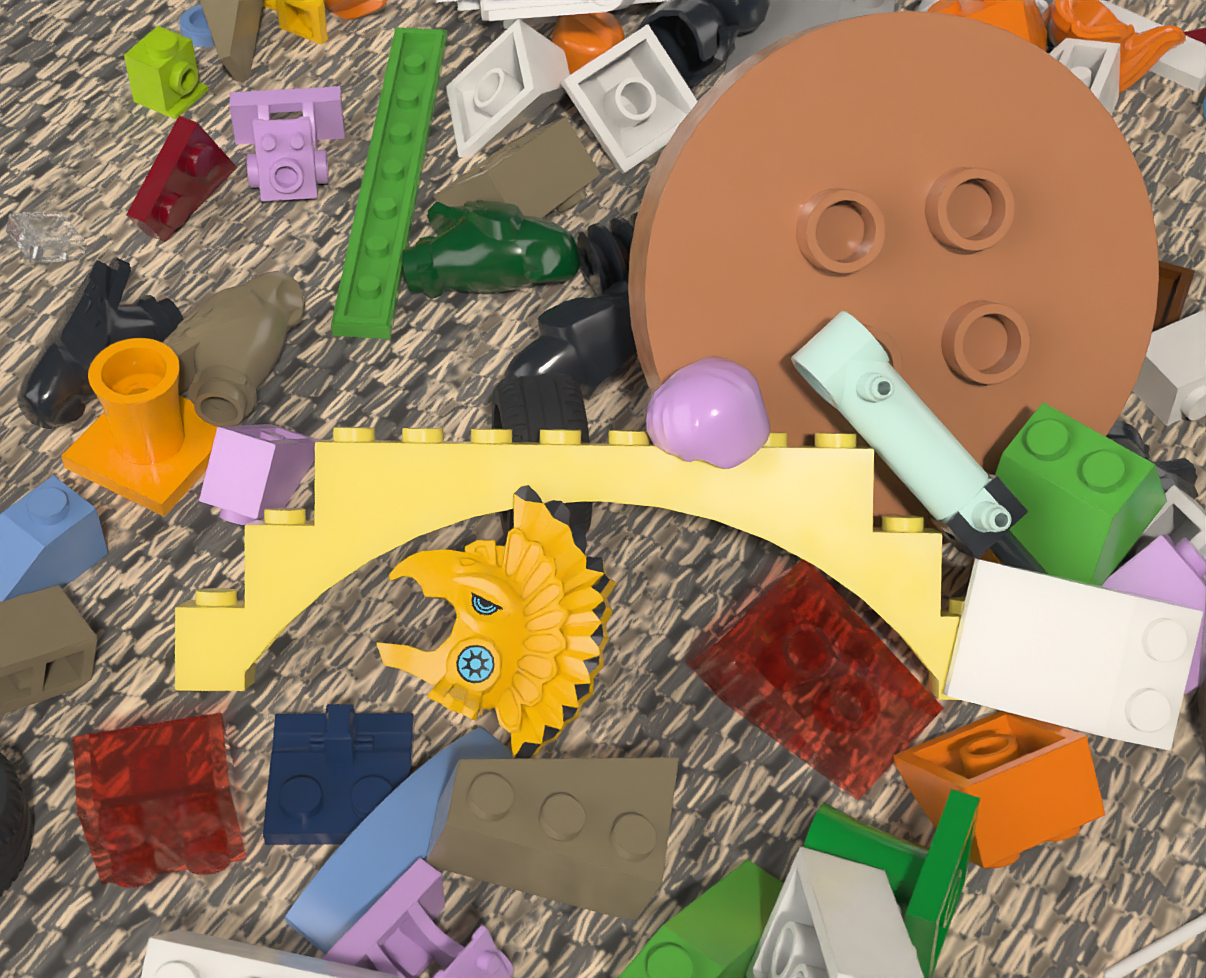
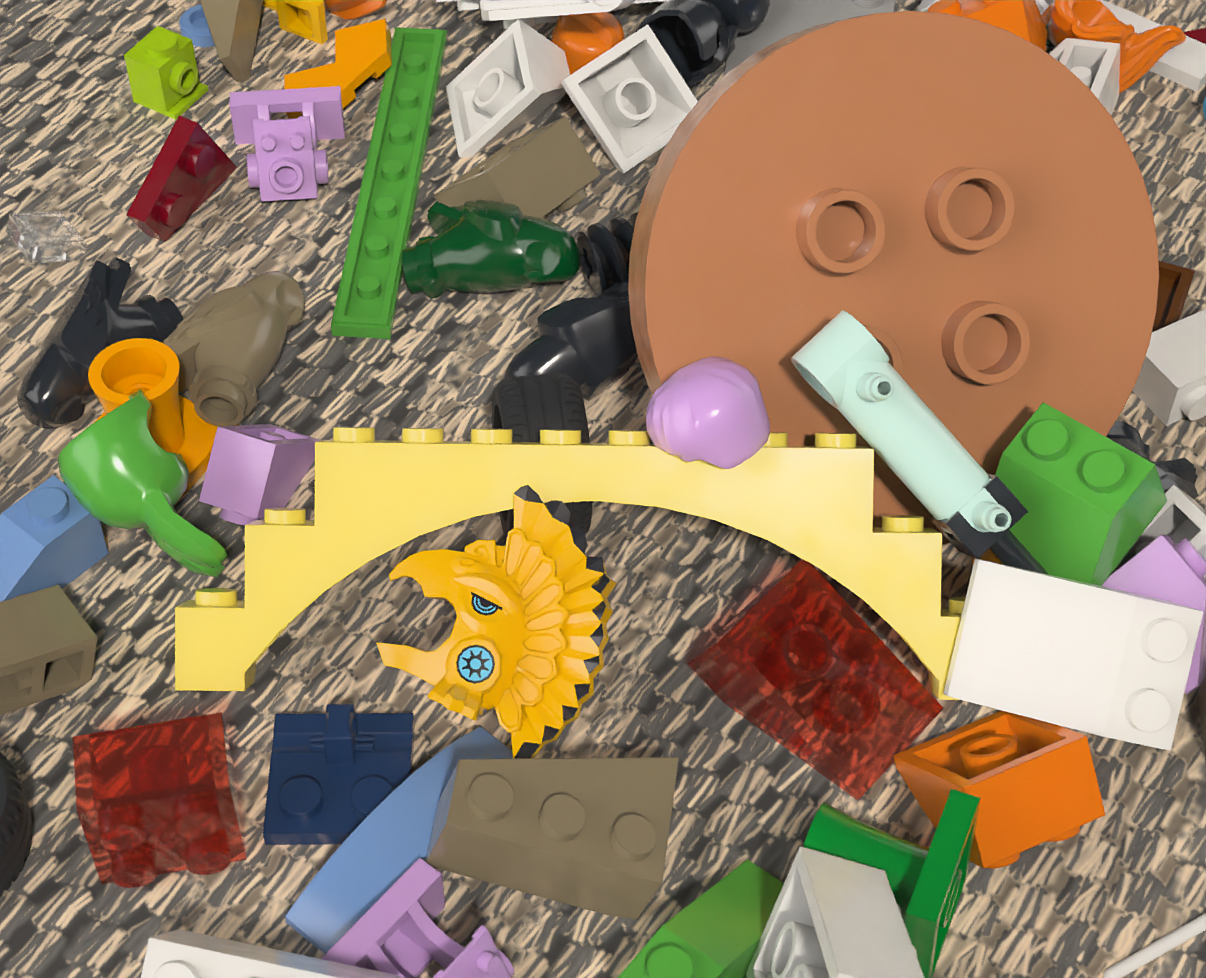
(135, 484): none -> bright green piece
(359, 53): none -> light orange tile

